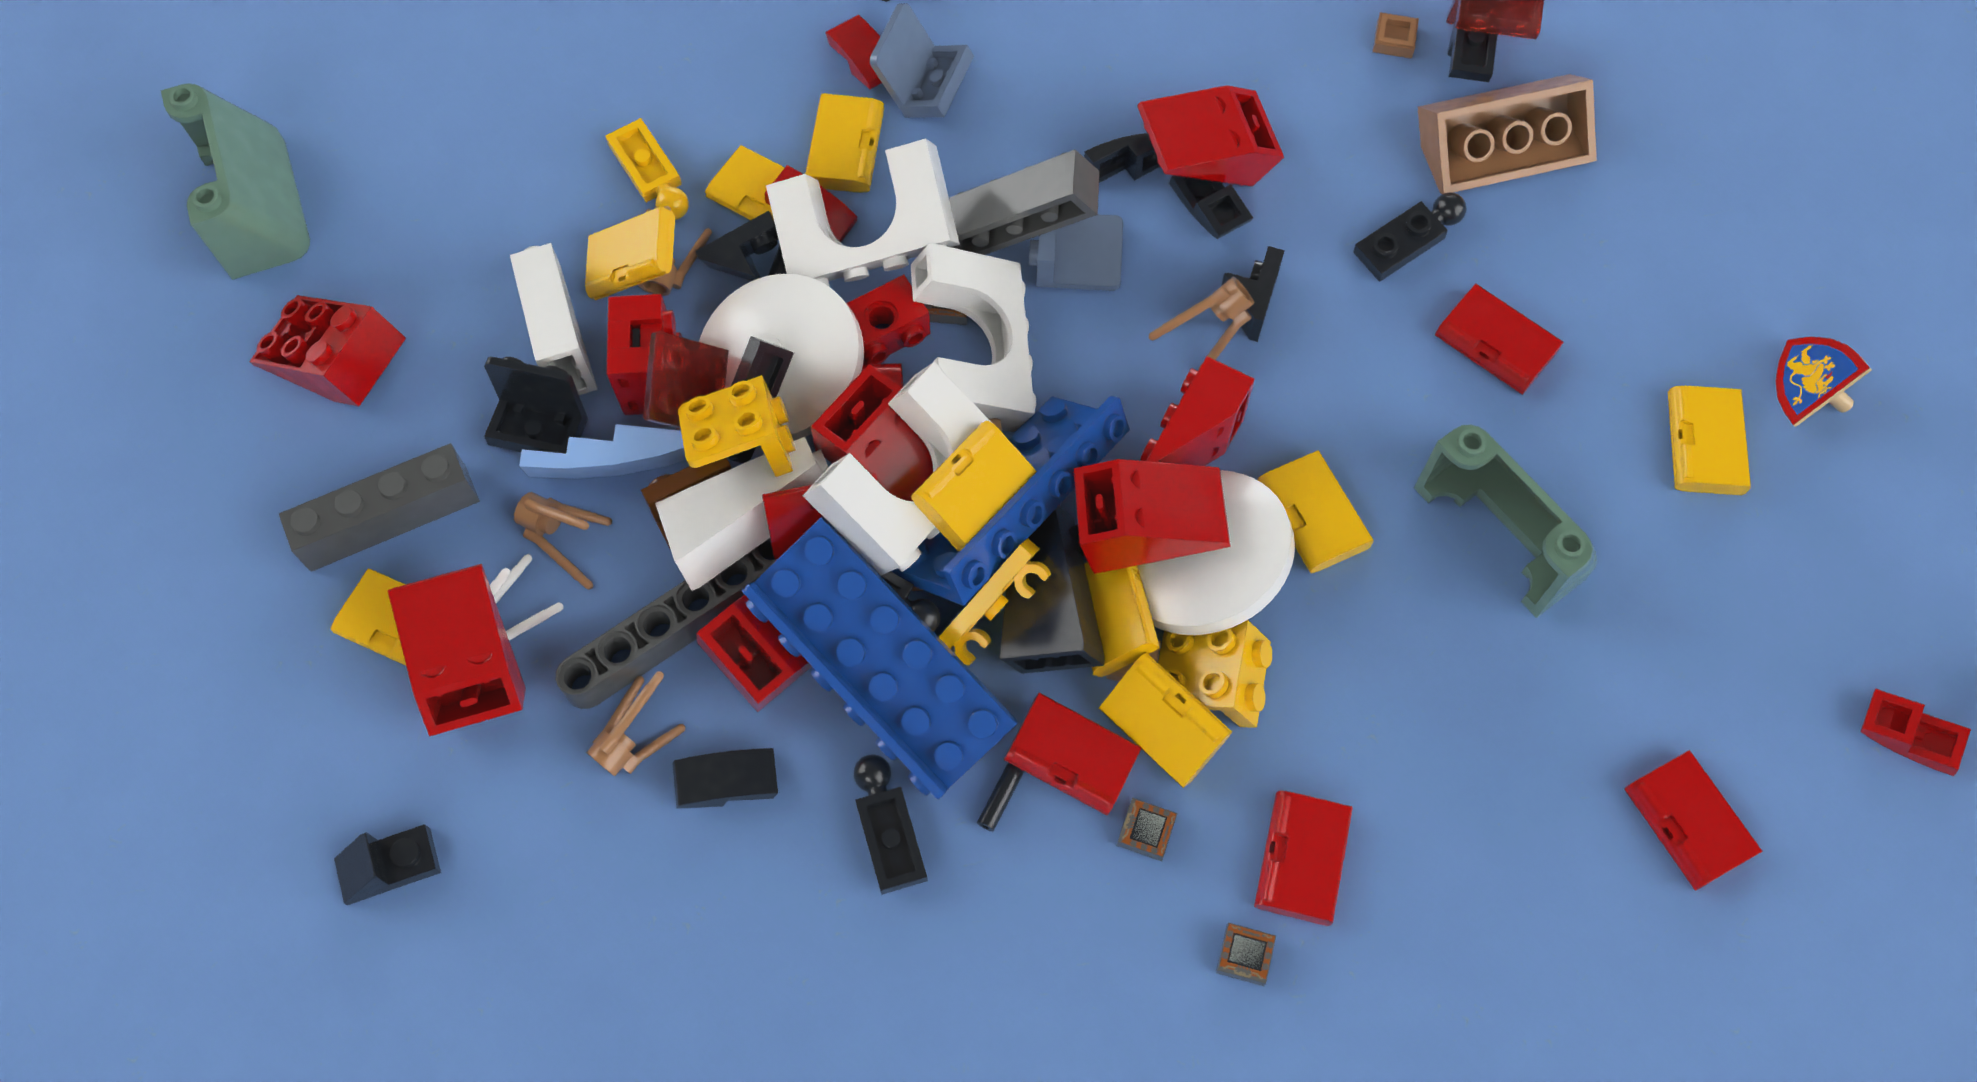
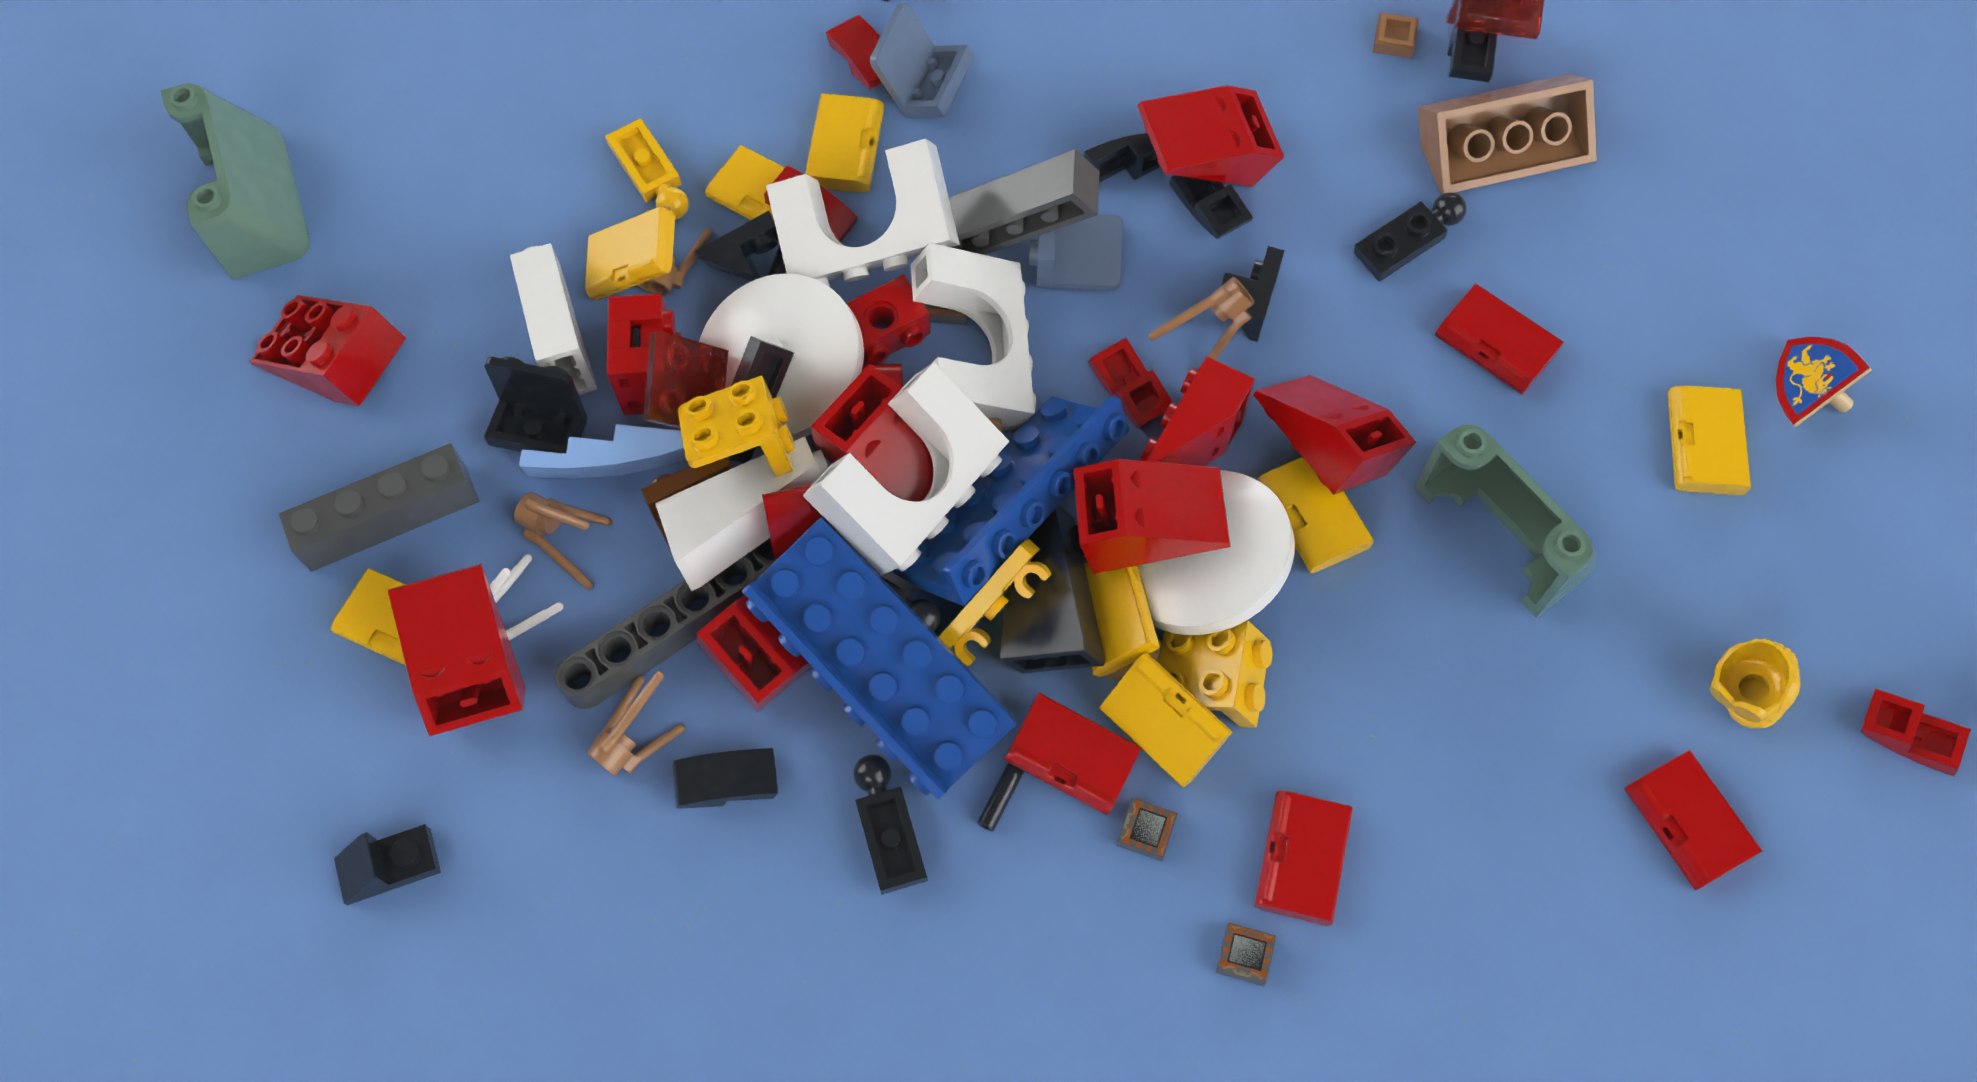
(973, 484): yellow piece -> none
(1126, 378): none -> red slope
(1336, 431): none -> red slope
(1756, 682): none -> yellow hair

